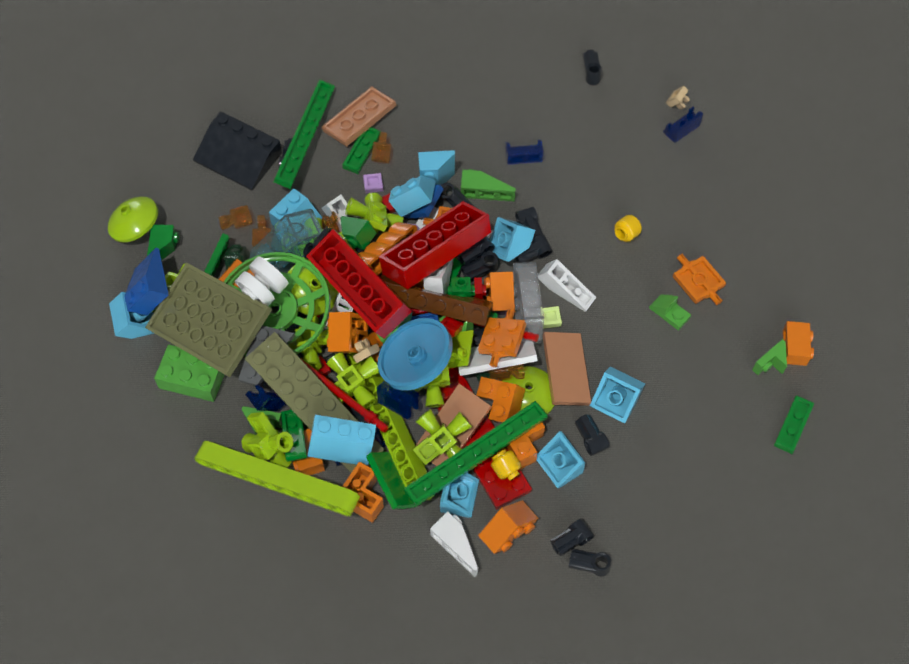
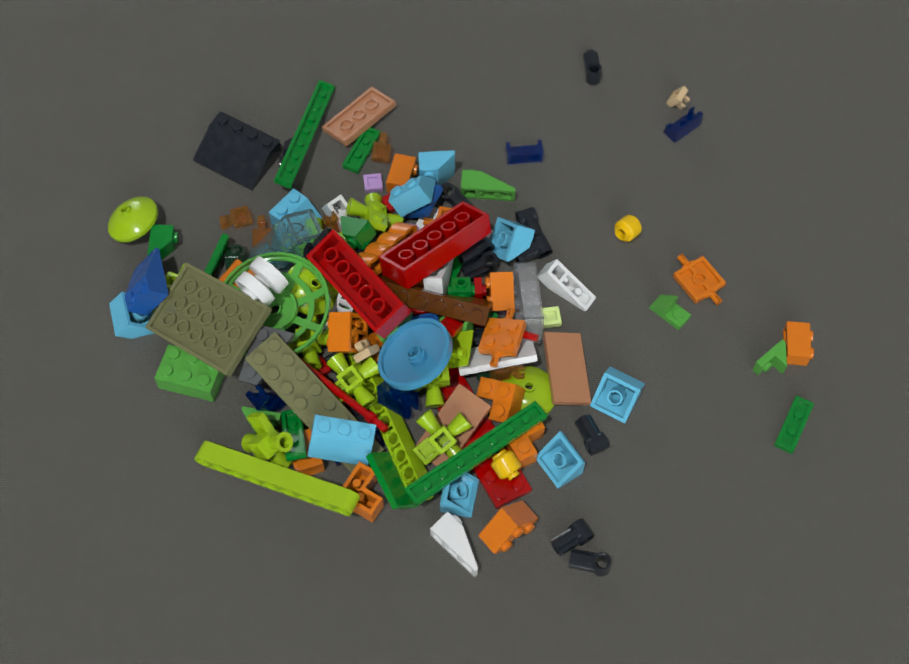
(401, 170): none -> orange brick

